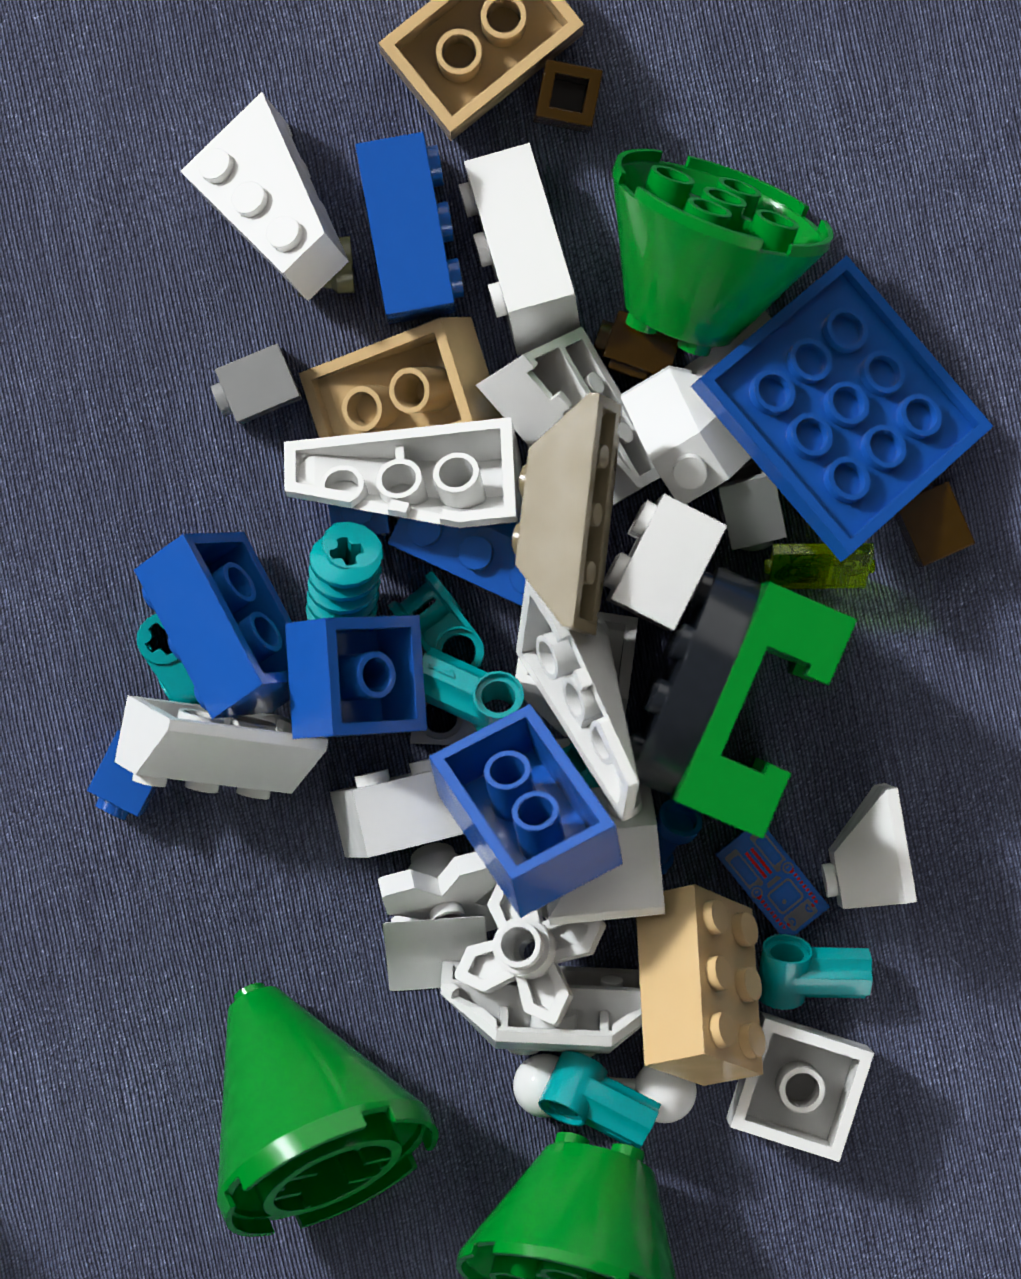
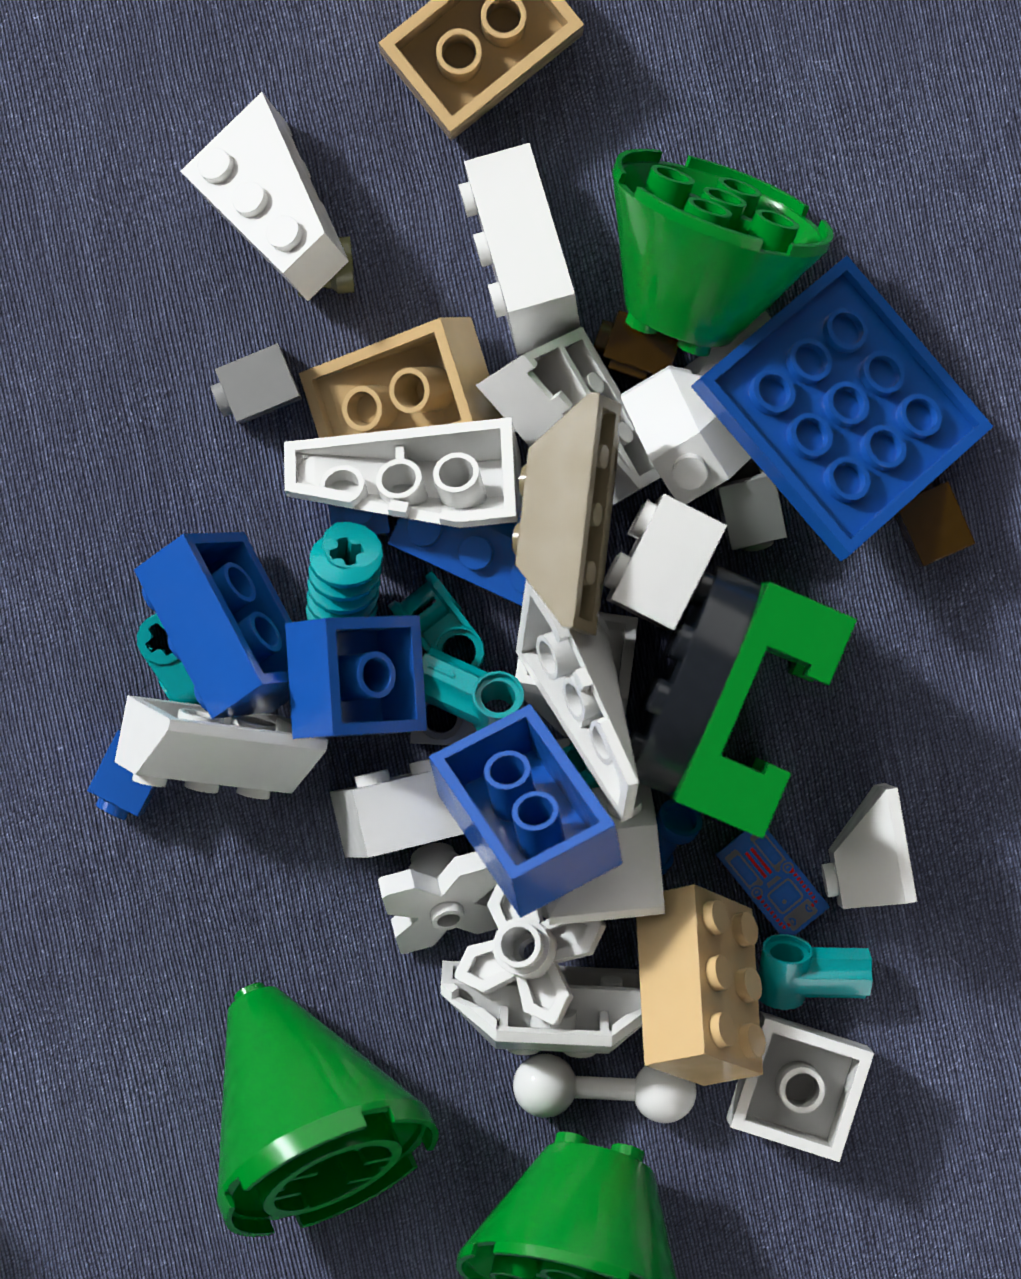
(409, 227): blue brick -> none
(420, 946): white sticker -> none
(567, 96): dark brown brick -> none
(584, 1095): teal piece -> none
(817, 567): clear neon green piece -> none

